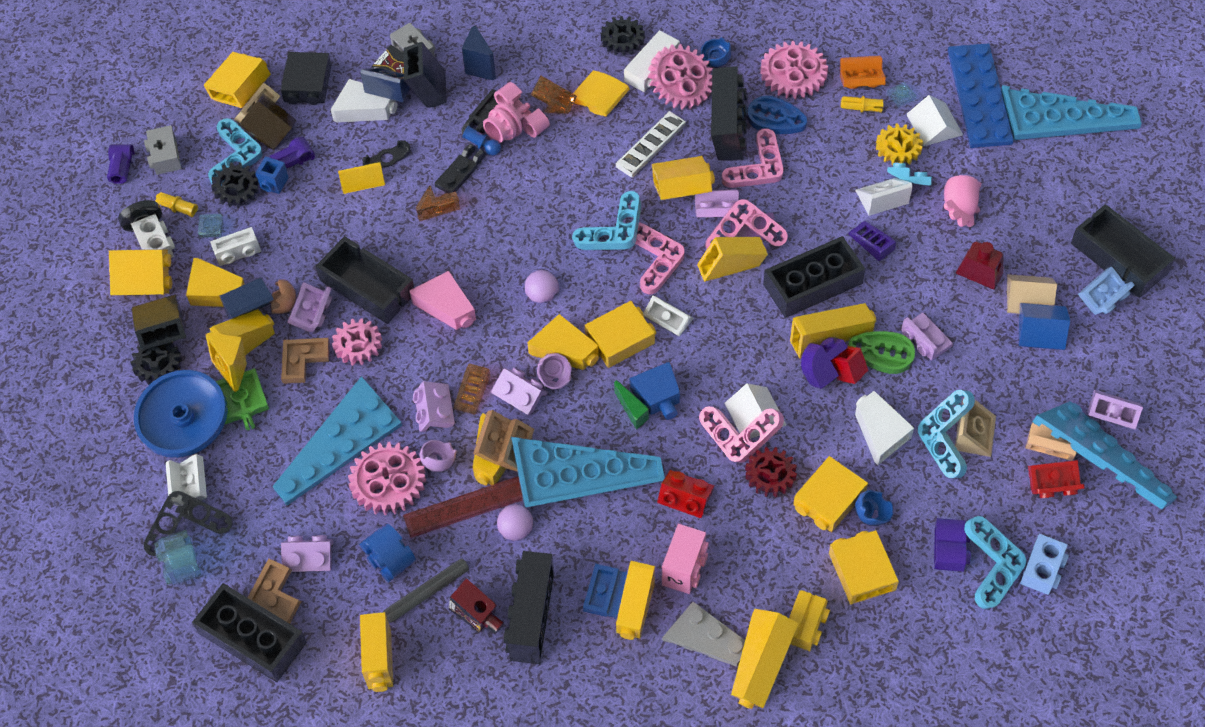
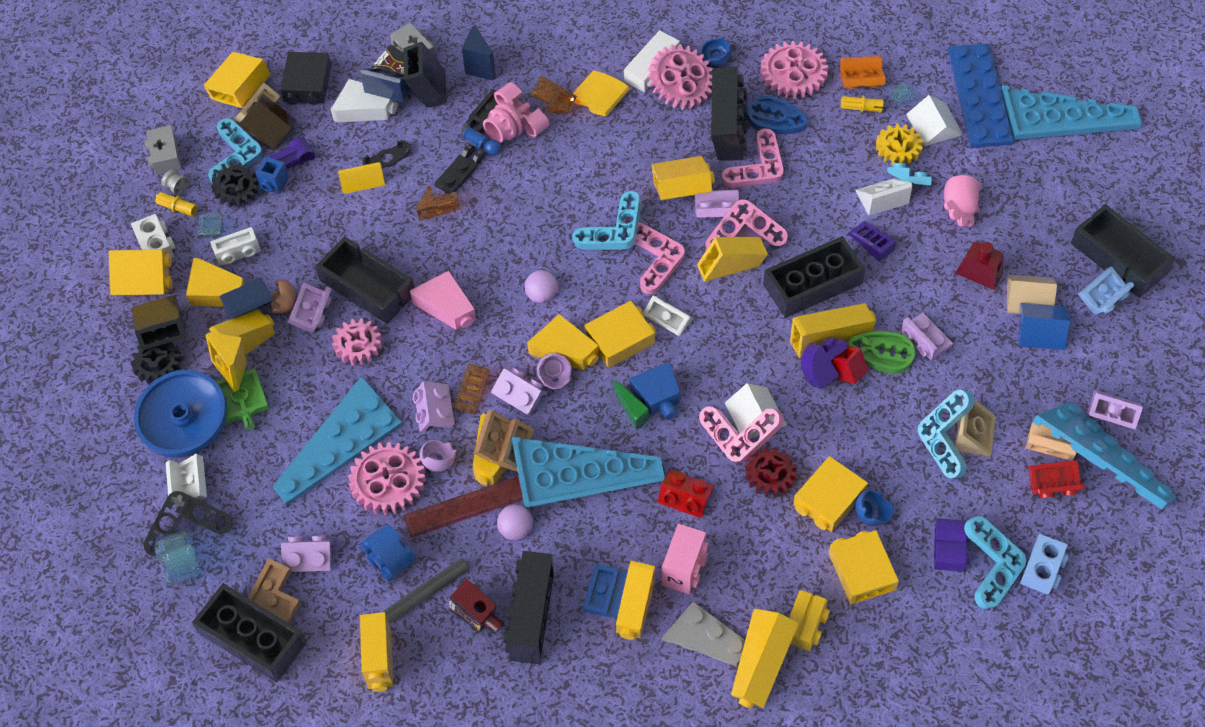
(120, 159): dark purple piece -> none
(137, 212): black tile -> none
(174, 181): none -> light grey wheel
(298, 353): medium nougat plate -> none
(622, 36): black gear -> none
(650, 144): tile -> none
(881, 426): white slope -> none

